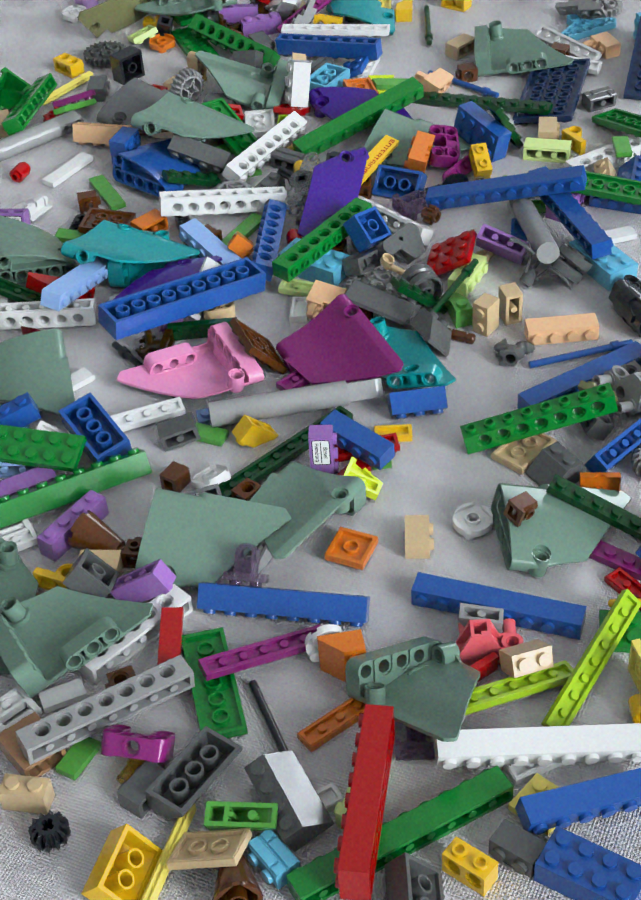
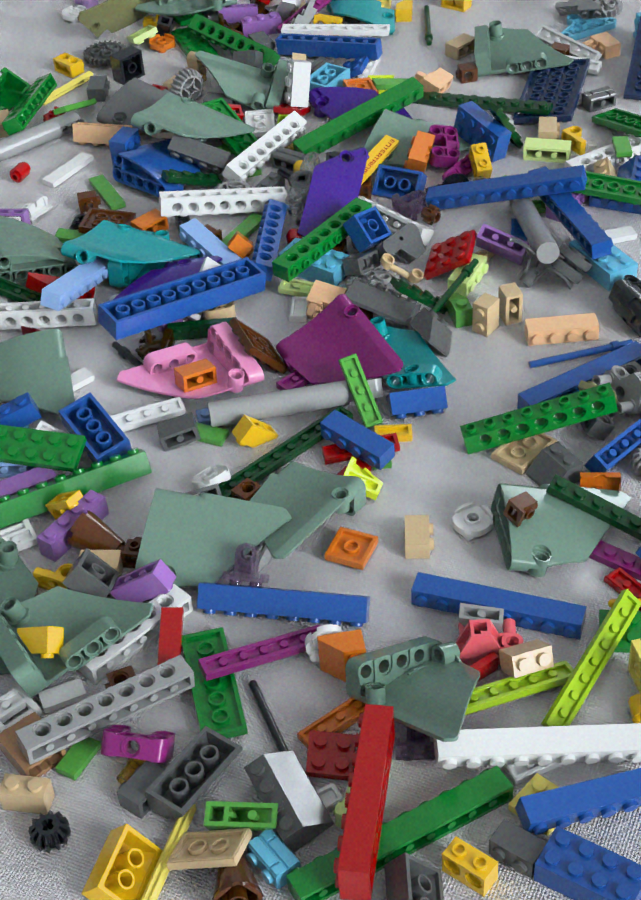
(43, 640): none -> yellow slope
(63, 502): none -> yellow plate
(75, 98): magenta plate -> none
(175, 477): reddish brown brick -> none
(195, 375): none -> orange brick
(322, 449): medium lavender brick -> none
(330, 755): none -> red plate
(360, 391): none -> bright green tile
(425, 279): dark grey wheel -> none
(463, 336): reddish brown axle -> none
(483, 90): blue bar -> none
(512, 353): dark grey animal -> none

